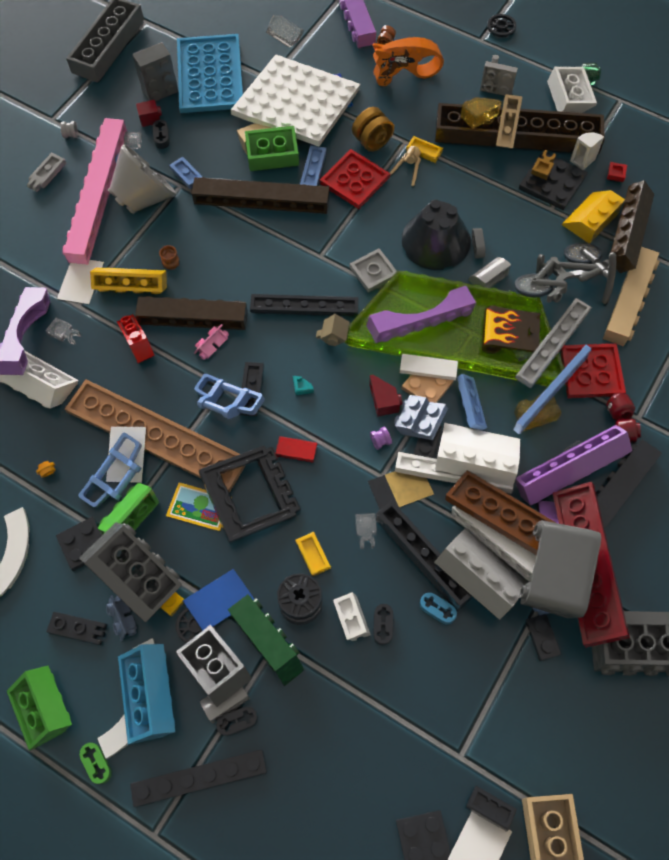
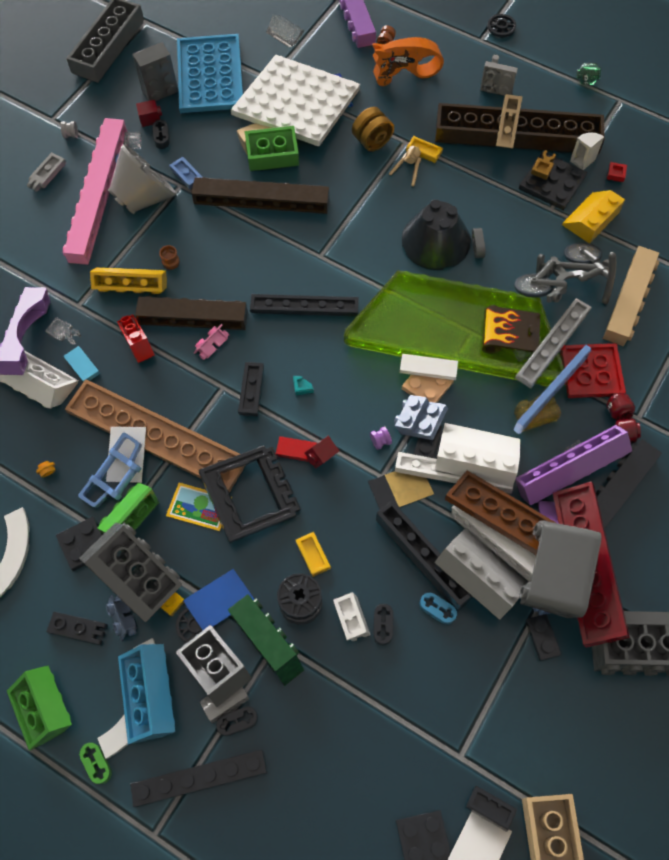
(77, 282): white sticker -> none
(81, 364): none -> medium azure tile
(208, 400): medium blue bar -> none
(313, 166): medium blue plate -> none
(321, 452): none -> dark red brick
(334, 330): dark tan brick -> none
(355, 178): red plate -> none
(366, 527): clear plate -> none
(373, 270): light grey plate -> none
(384, 396): dark red slope -> none
(388, 324): medium lavender arch -> none
(471, 402): medium blue plate -> none
(479, 111): clear yellow slope -> none
(491, 273): light grey brick -> none
(571, 89): white slope -> none
(632, 226): dark brown brick -> none

